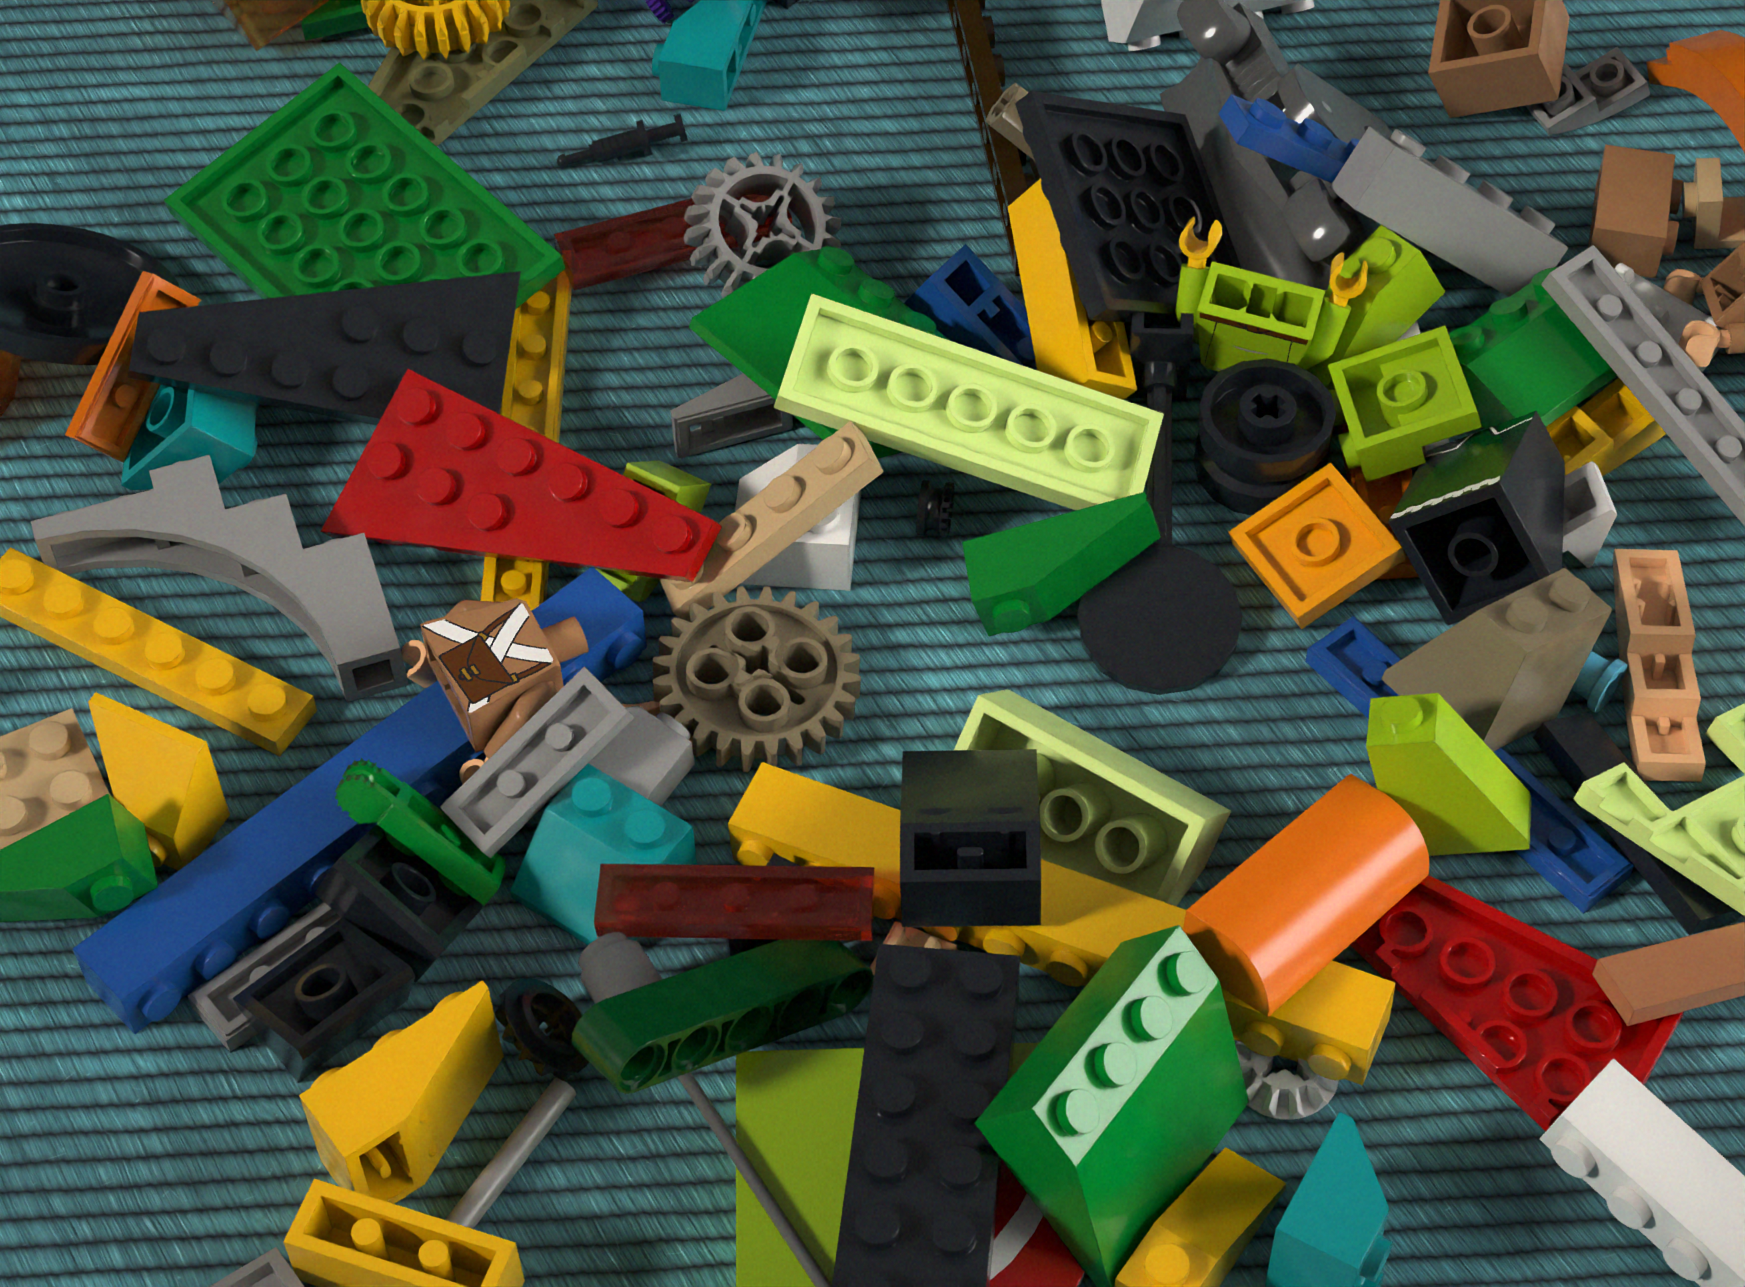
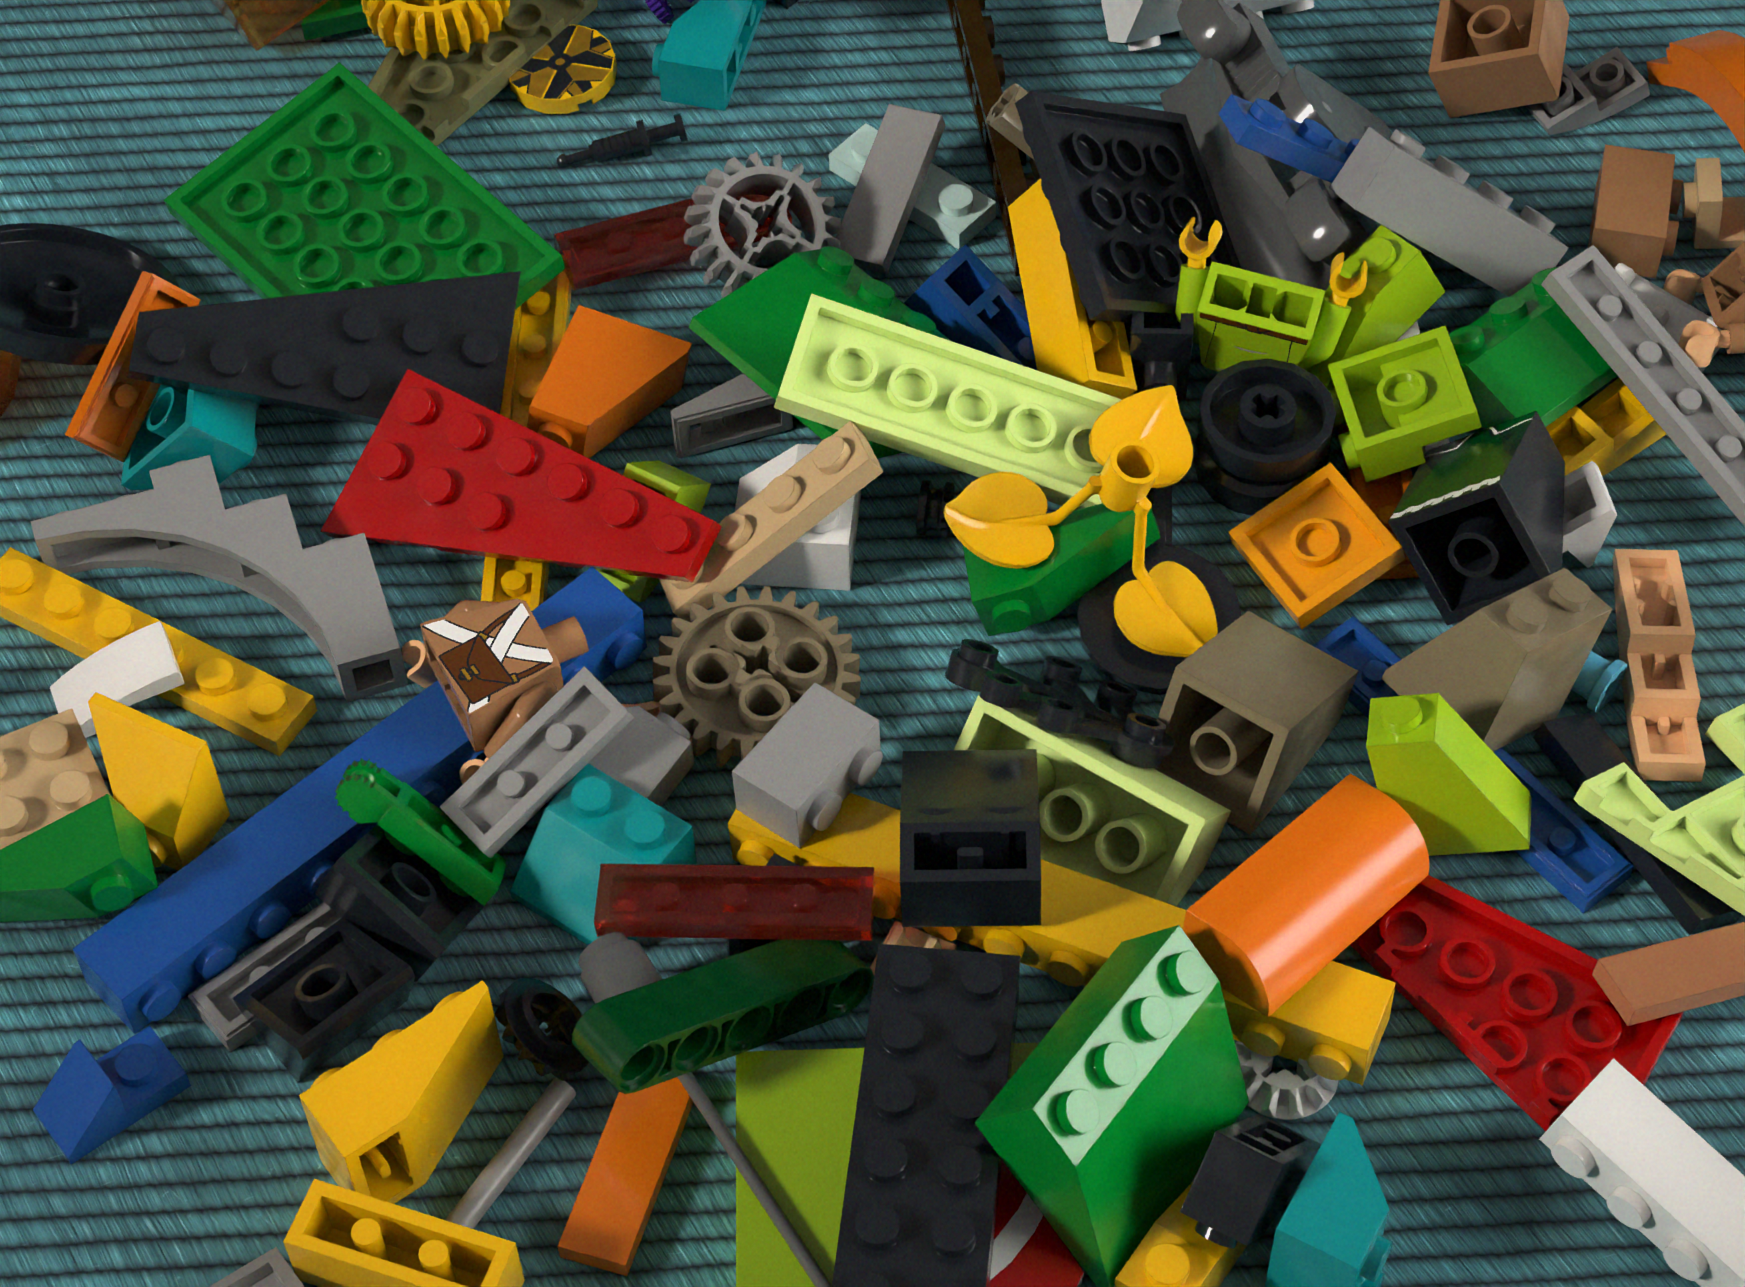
(104, 1096): none -> blue slope
(122, 671): none -> white slope
(567, 72): none -> tile
(605, 380): none -> orange slope
(625, 1177): none -> orange tile
(808, 765): none -> light grey brick
(889, 186): none -> light grey tile
(944, 202): none -> light aqua plate
(1064, 705): none -> black plant
(1140, 448): none -> yellow plant
(1247, 1179): none -> black slope
(1251, 715): none -> dark tan slope

